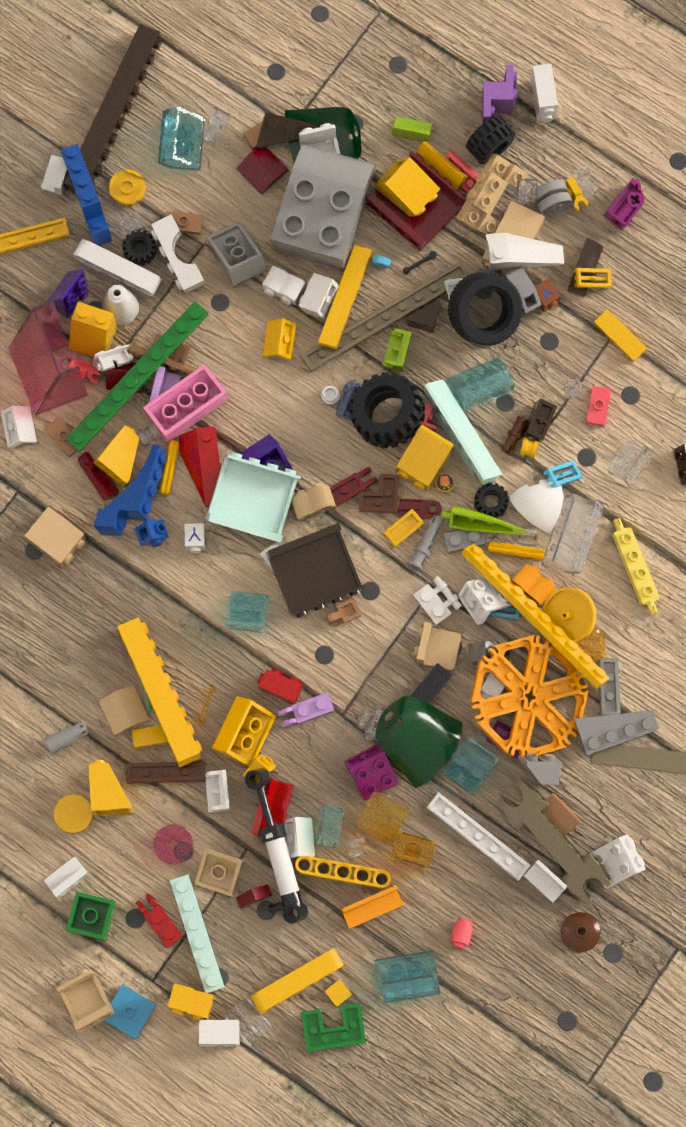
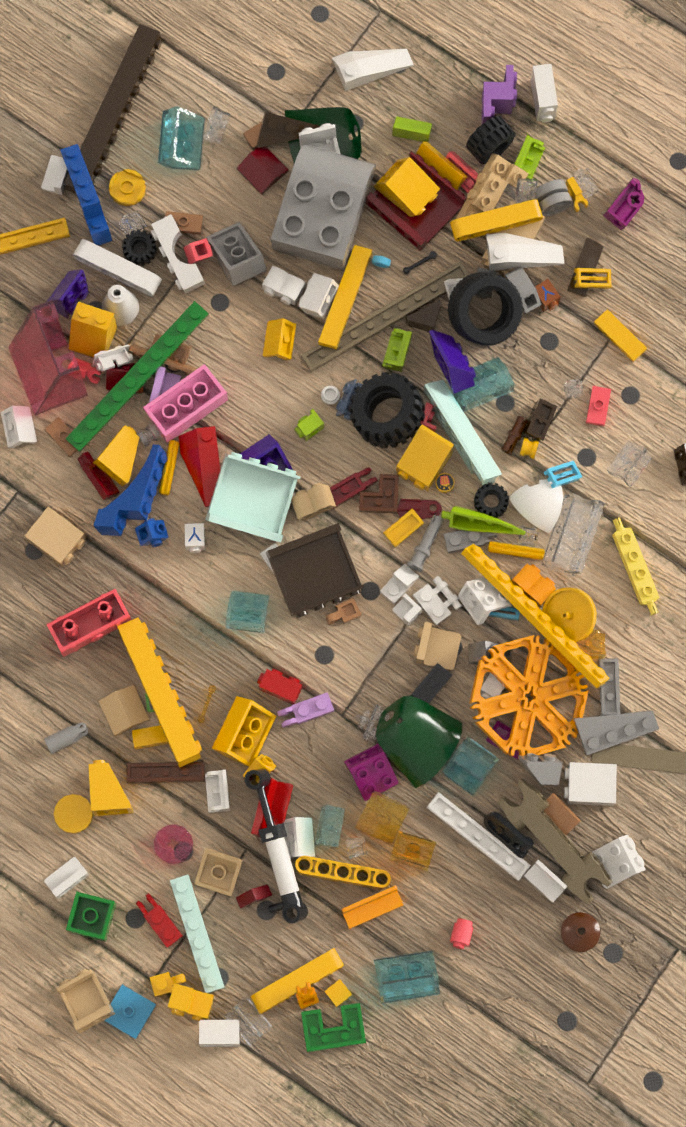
(88, 622): none -> coral piece
(163, 983): none -> yellow plate
(198, 251): none -> coral brick
(306, 996): none -> light orange plate
(309, 425): none -> lime brick
(366, 66): none -> white wedge
(399, 584): none -> white slope
(407, 610): none -> white panel
(452, 362): none -> dark purple slope
(496, 220): none -> yellow beam
(508, 834): none -> black plate
(530, 155): none -> lime hinge
(590, 784): none -> white brick

